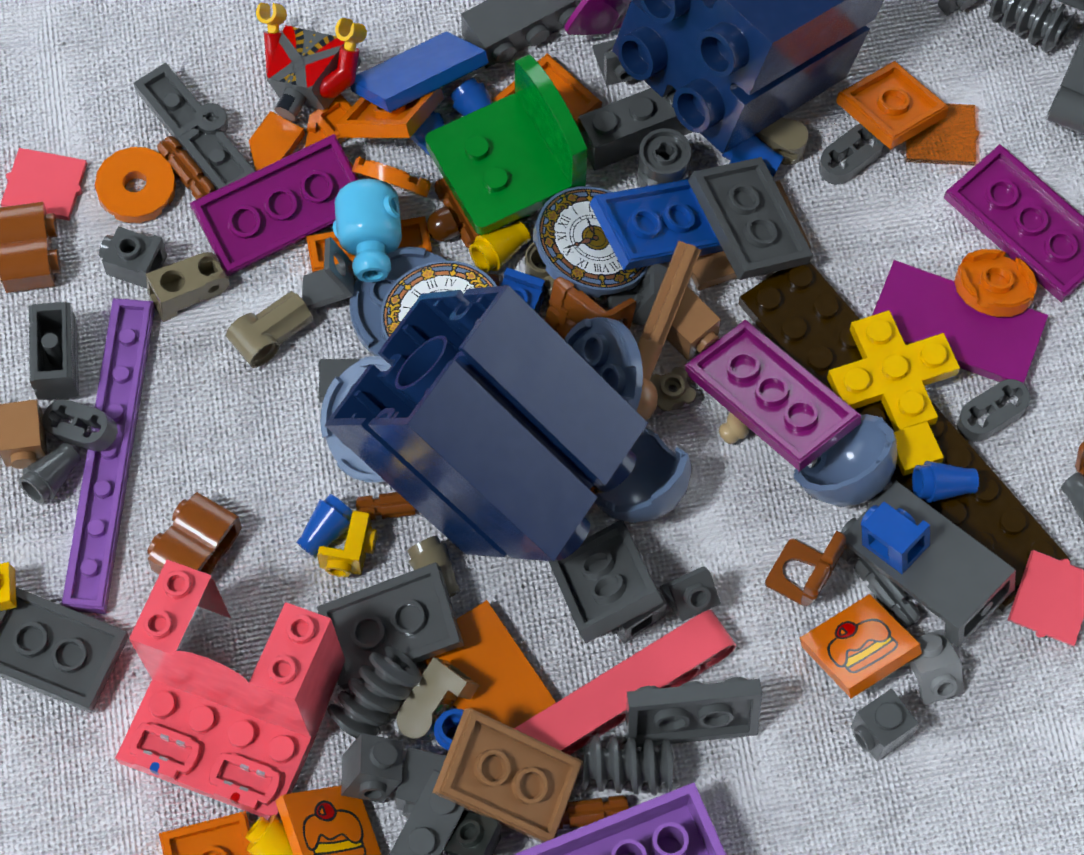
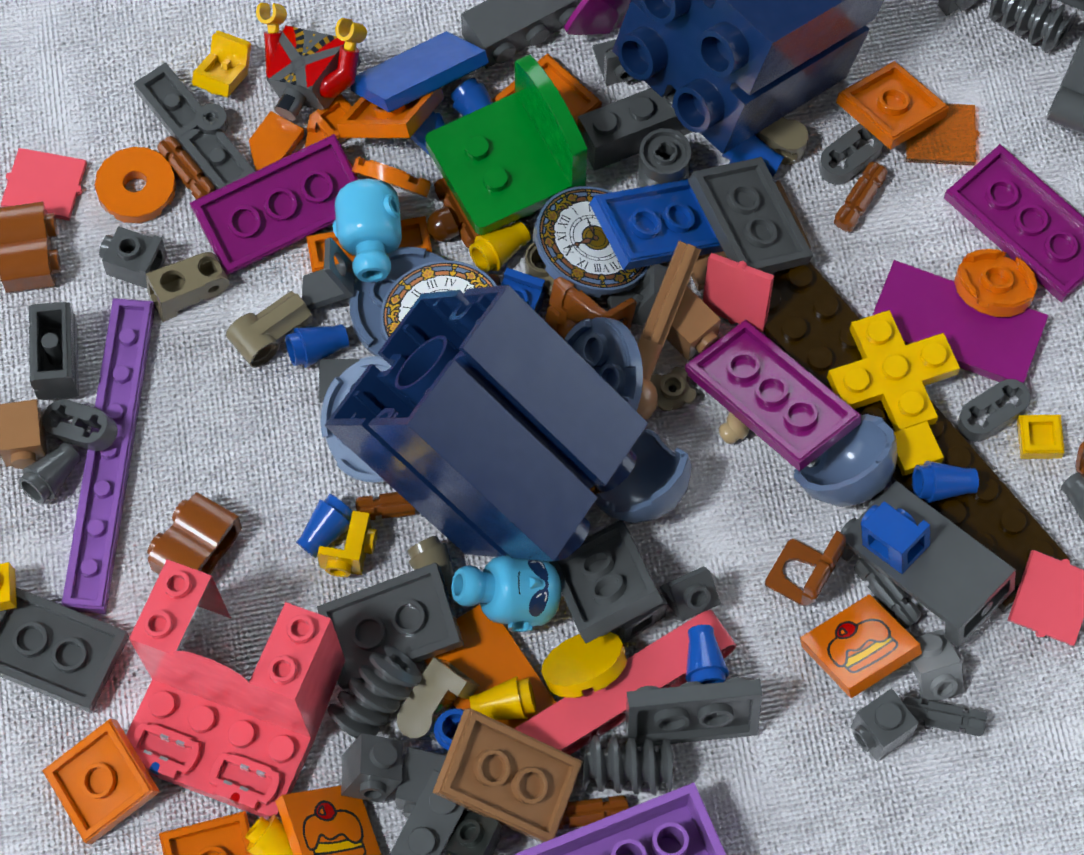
(101, 781): none -> orange tile
(224, 66): none -> yellow bracket
(315, 343): none -> blue cone
(506, 701): none -> yellow cone
(510, 591): none -> medium azure piece
(584, 665): none -> yellow tile
(704, 657): none -> blue cone
(737, 291): none -> coral piece
(860, 197): none -> dark orange axle
(947, 716): none -> dark grey axle
(1040, 437): none -> yellow tile

